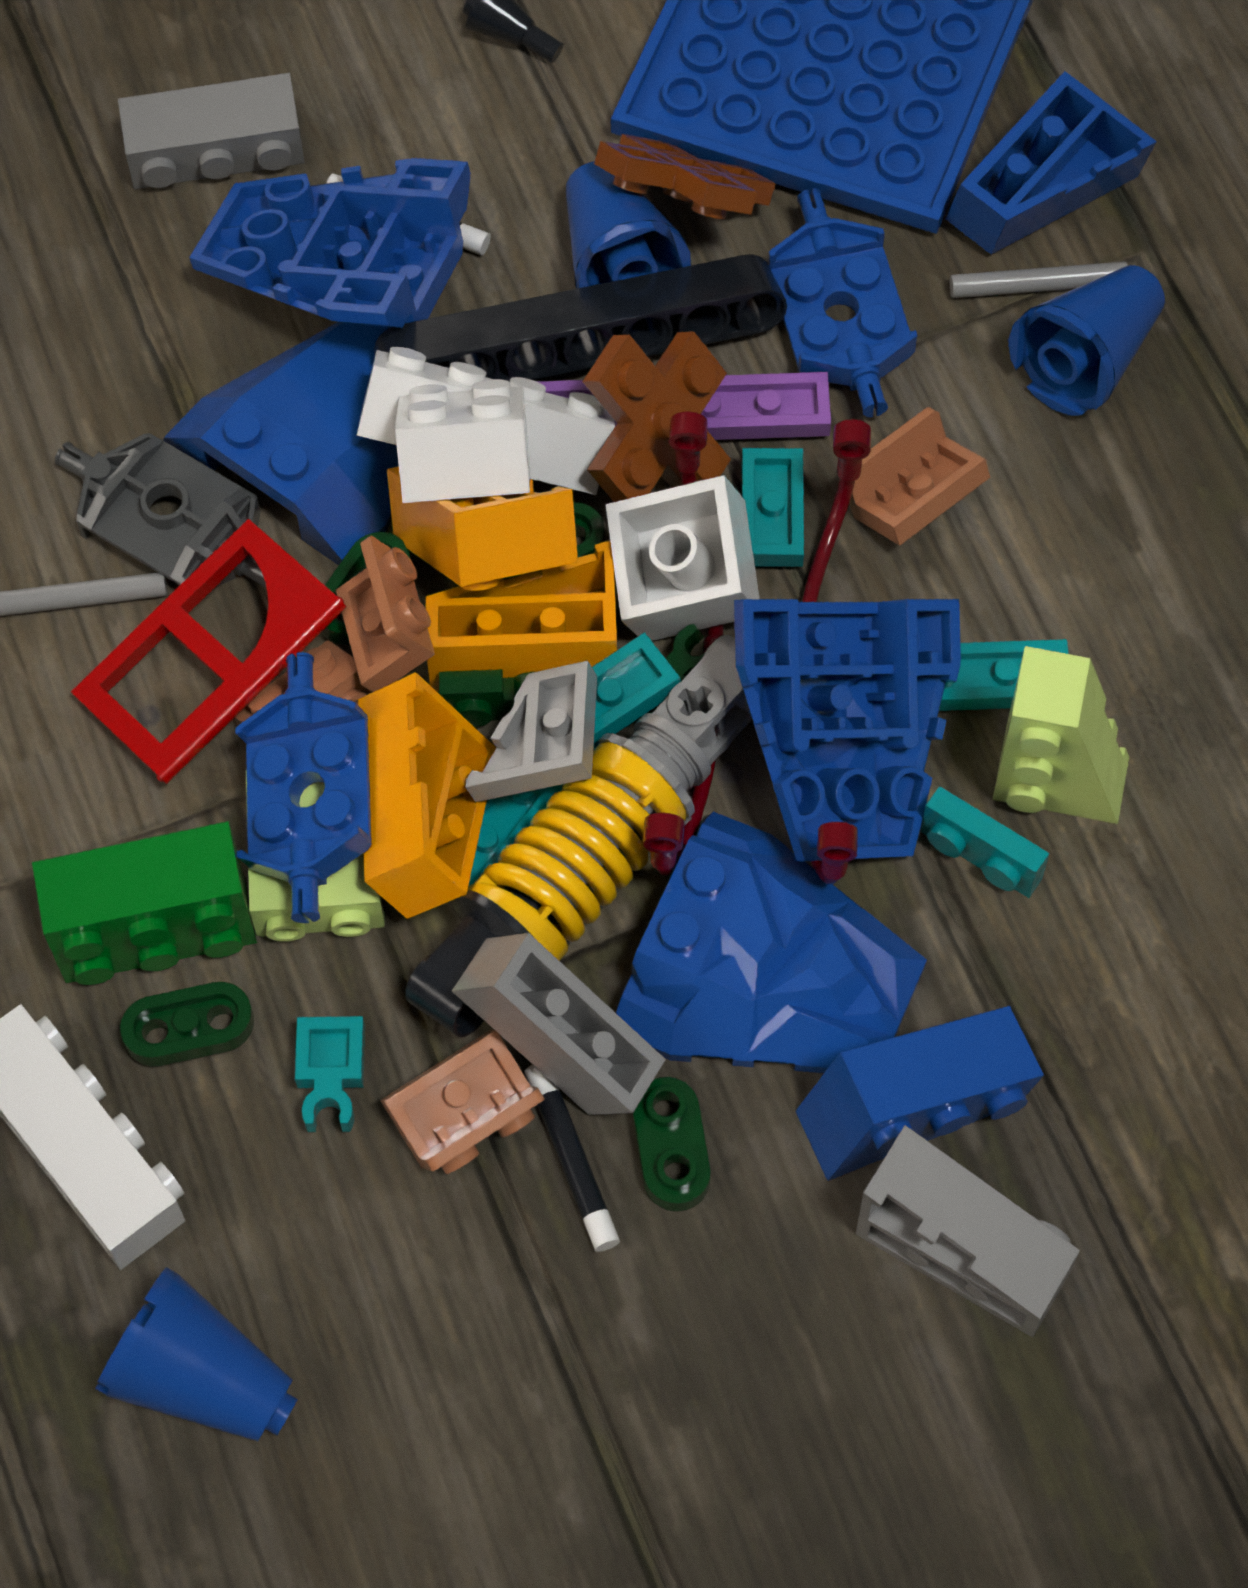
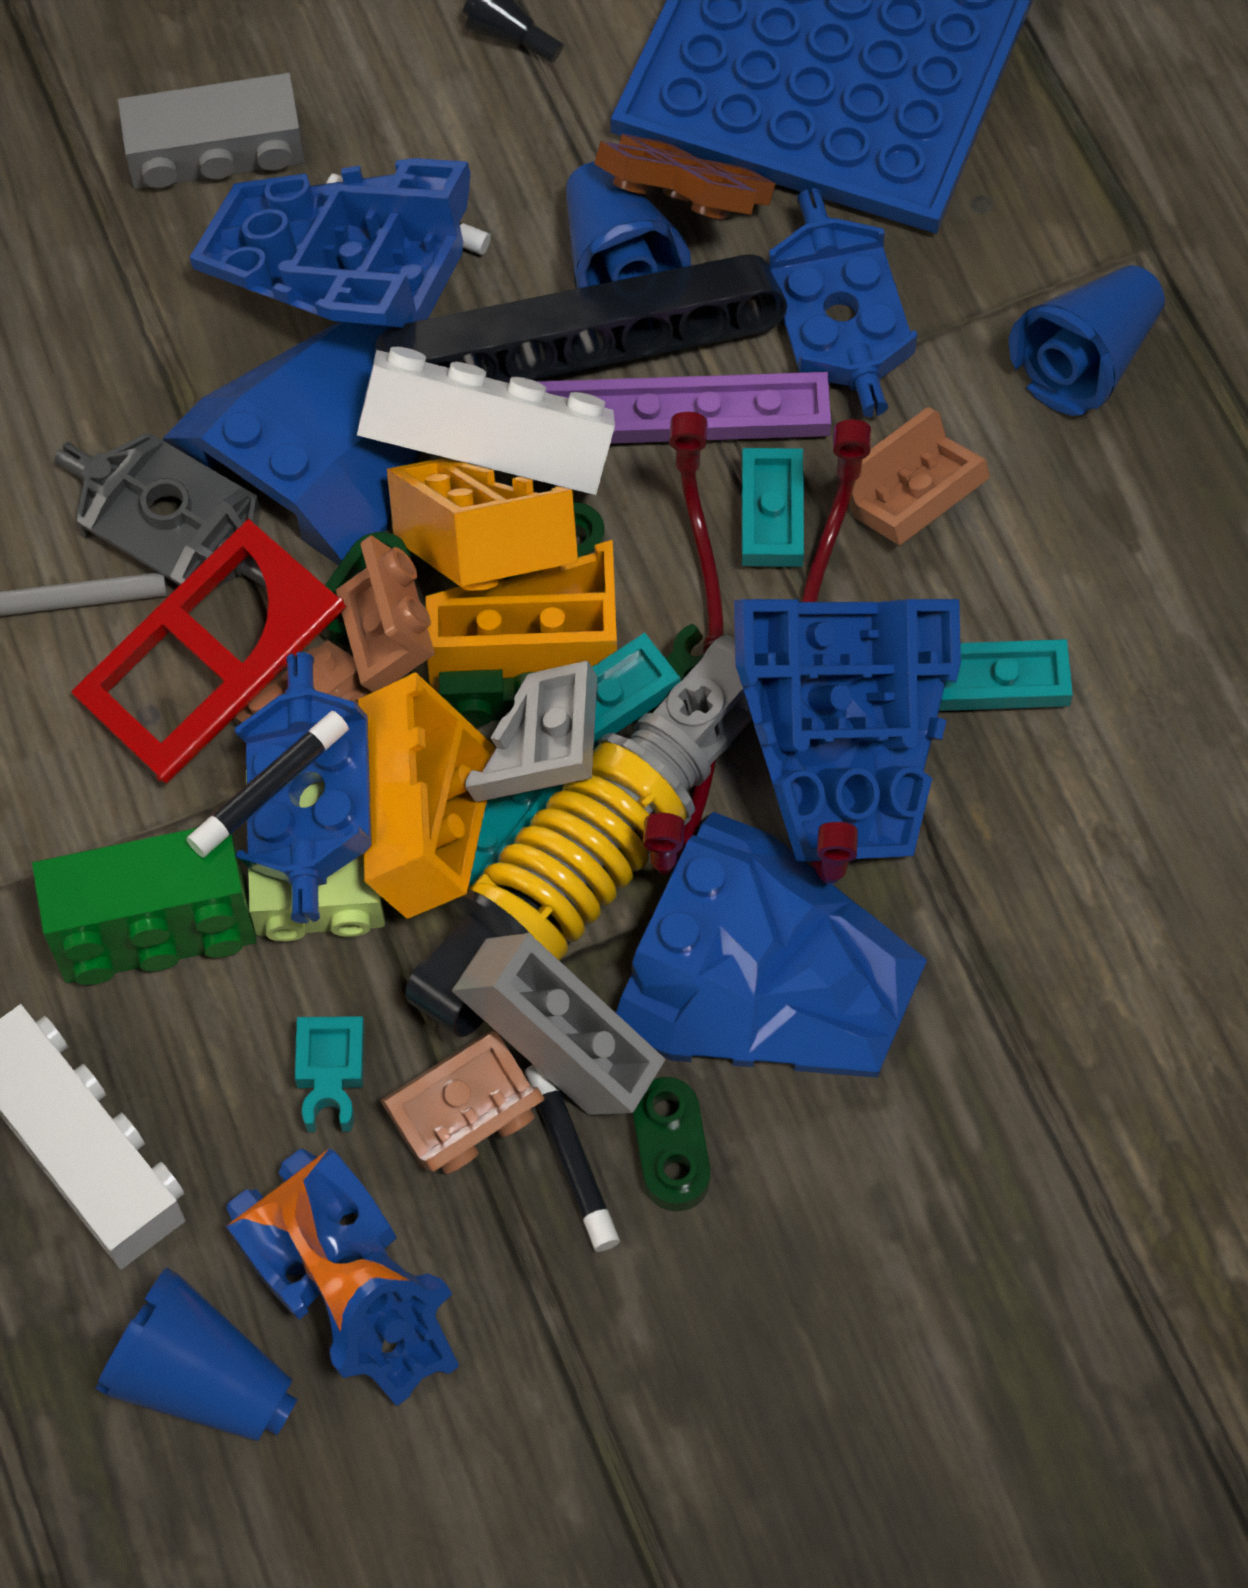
(187, 1019): dark green plate -> none
(267, 784): none -> black bar
(363, 1288): none -> blue hips
(462, 442): white brick -> none
(642, 404): dark orange plate -> none
(681, 557): white brick -> none
(918, 1080): blue wedge -> none
(964, 1233): light grey wedge -> none
(998, 851): teal plate -> none
(1028, 279): light grey bar -> none
(1049, 165): blue wedge -> none
(1059, 741): yellowish green wedge -> none

